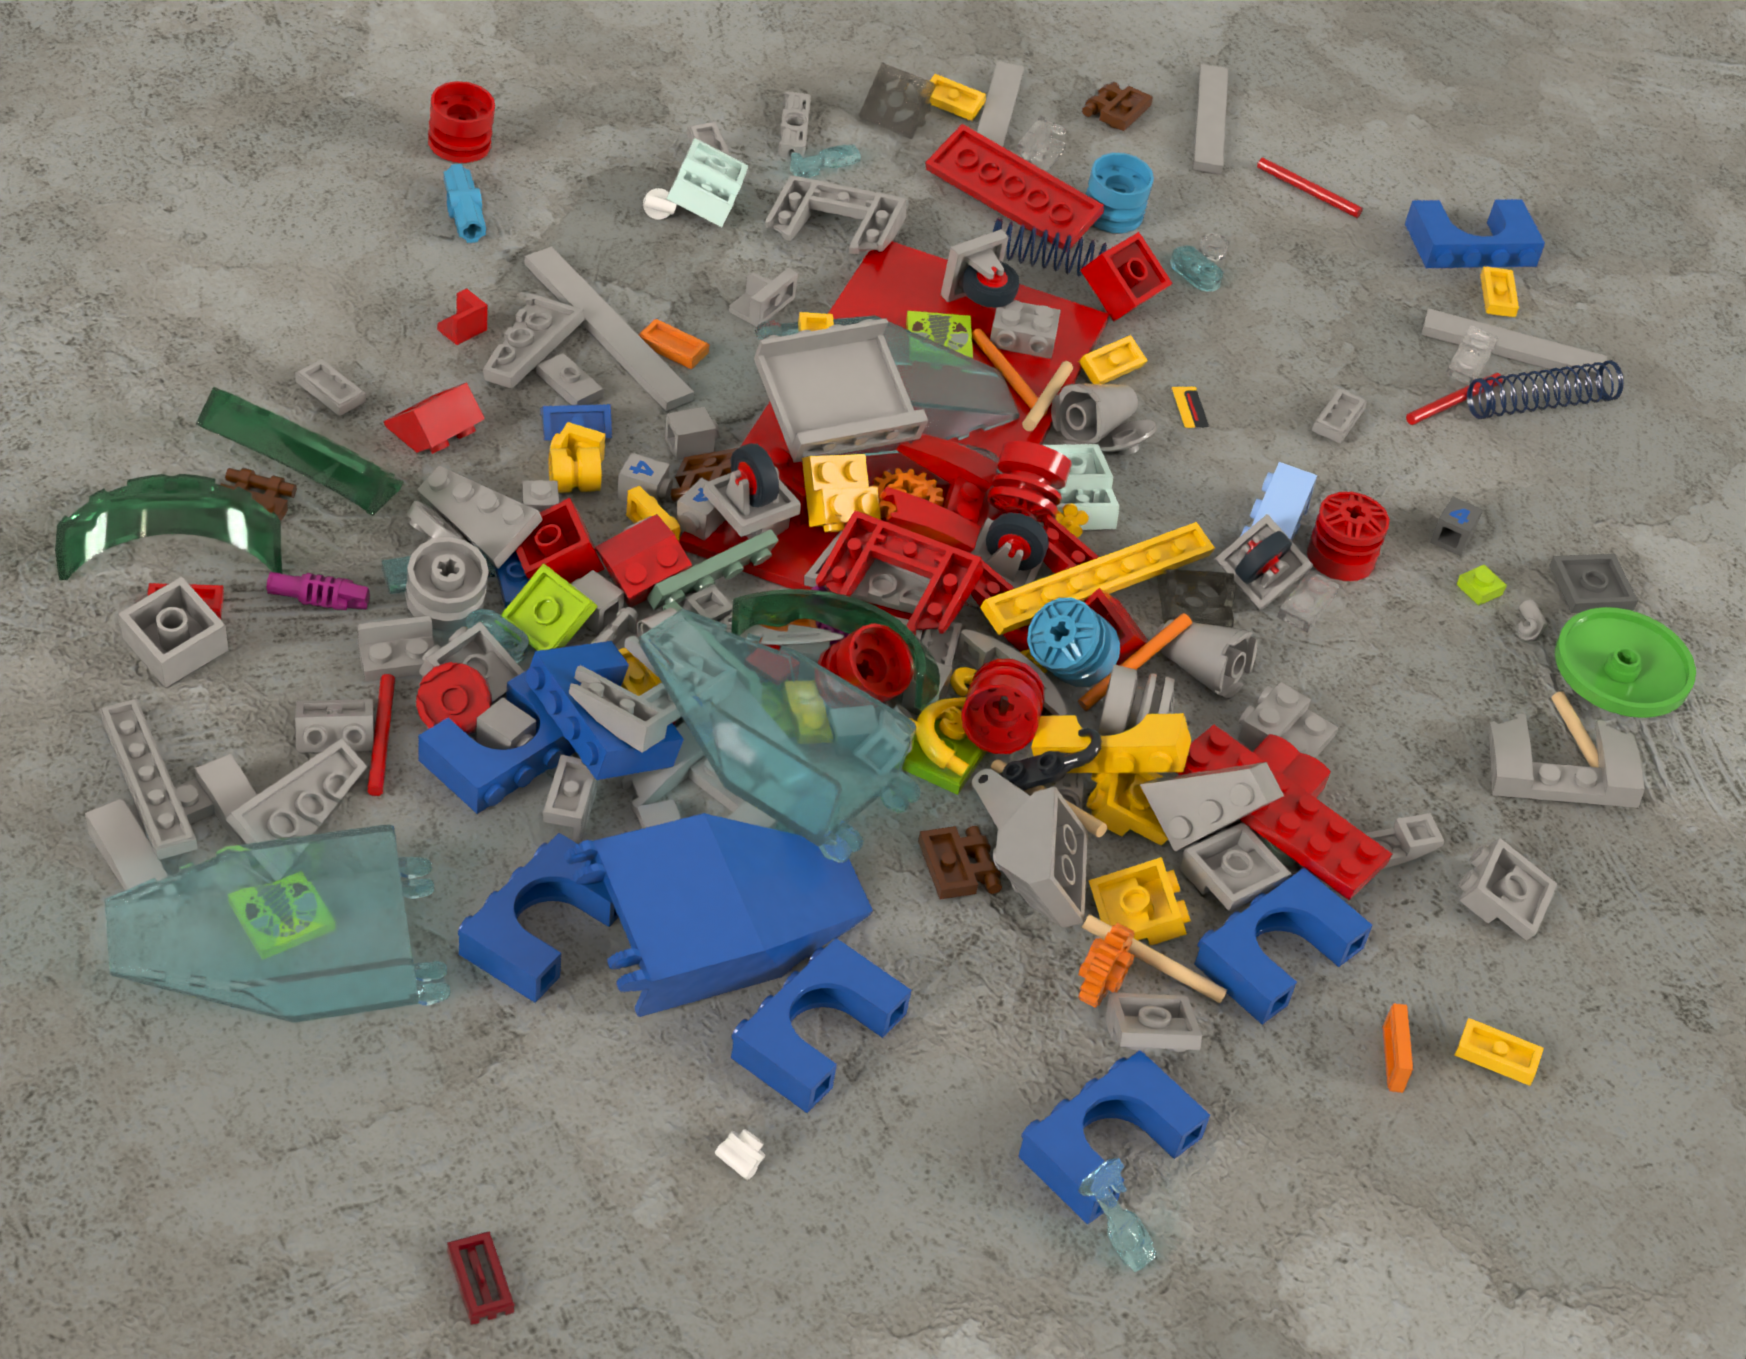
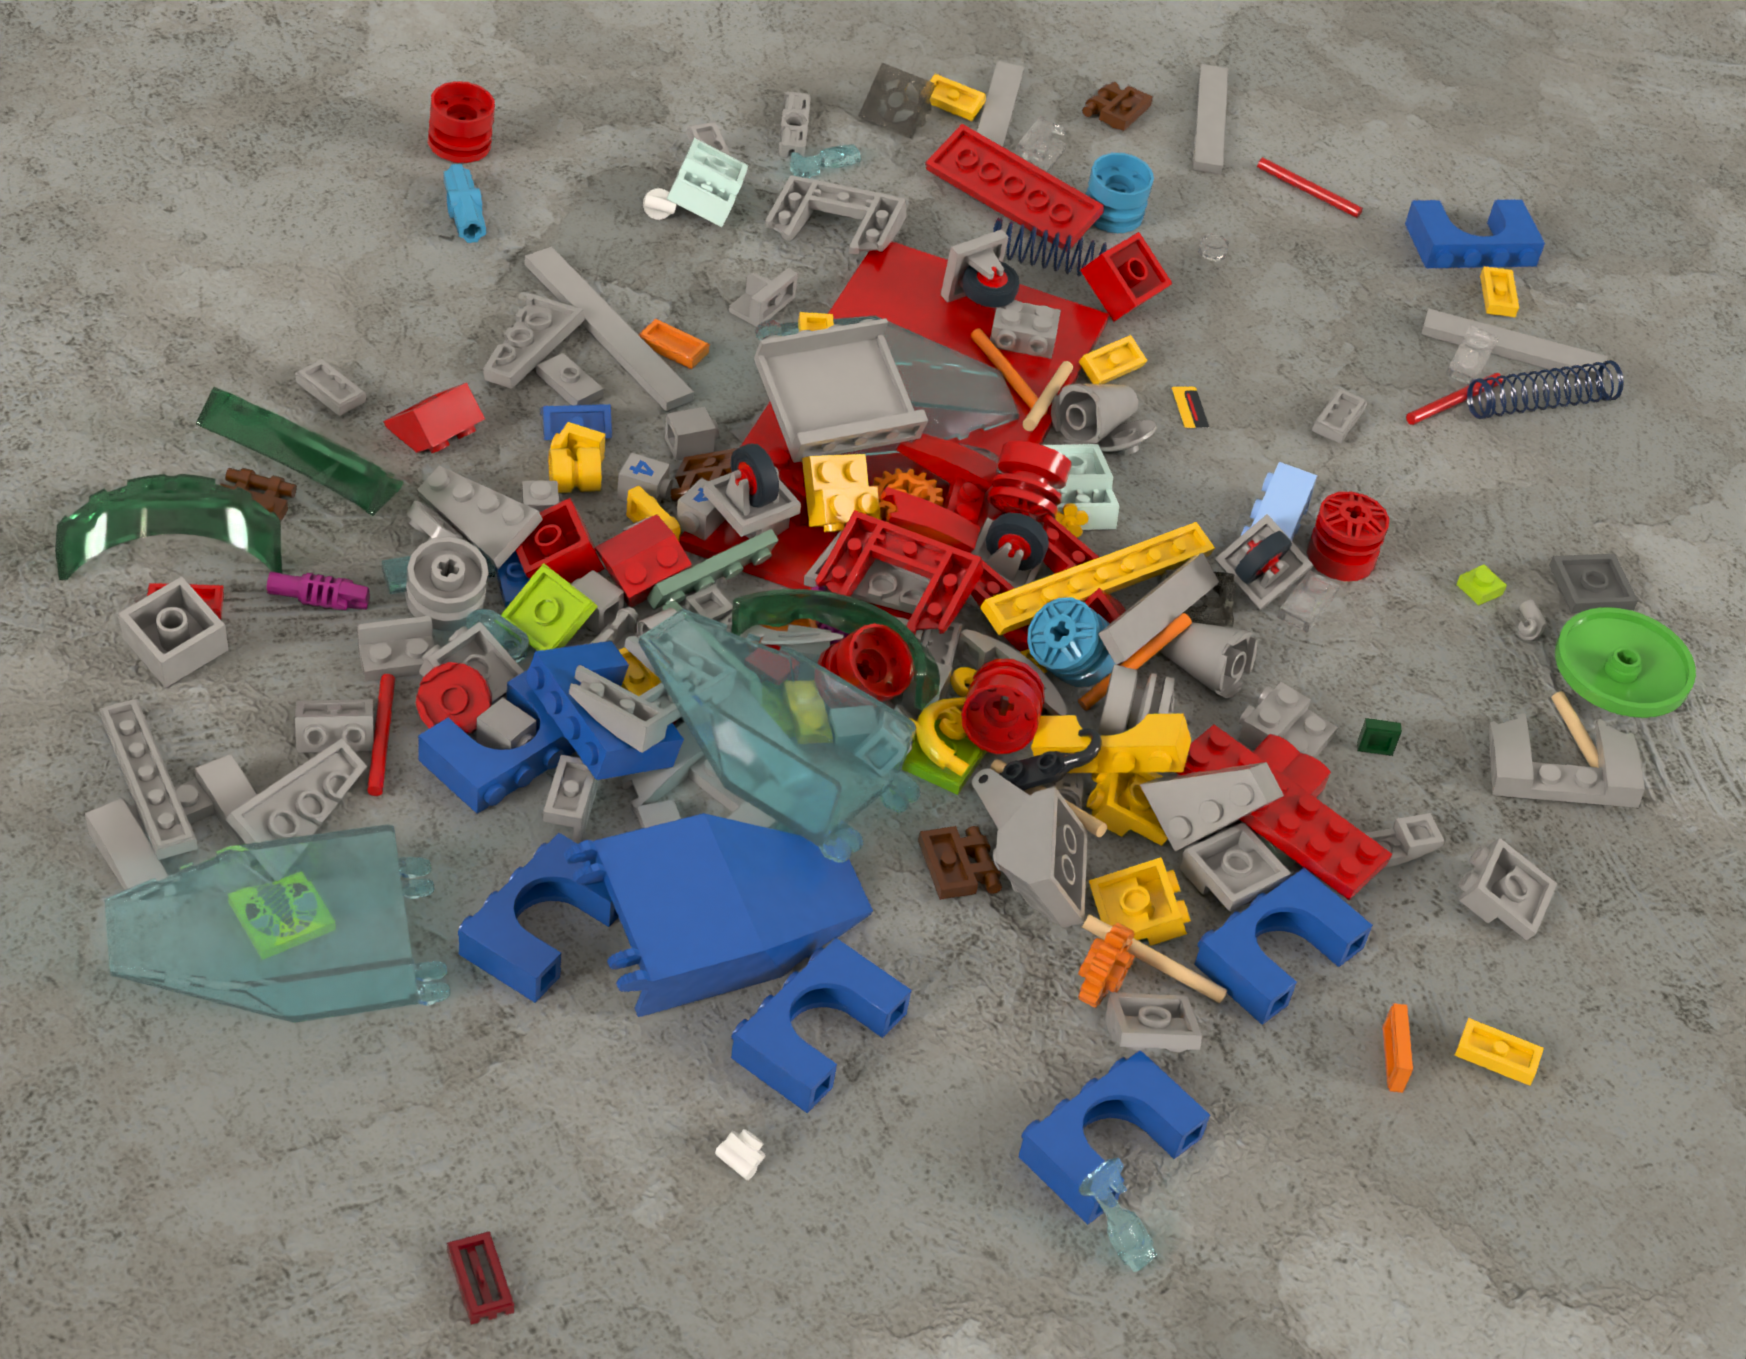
(469, 318): red panel -> none
(945, 329): tile -> none
(1158, 608): none -> light grey tile
(1196, 268): clear light blue plate -> none
(1379, 736): none -> dark green tile
(1456, 526): dark grey brick -> none

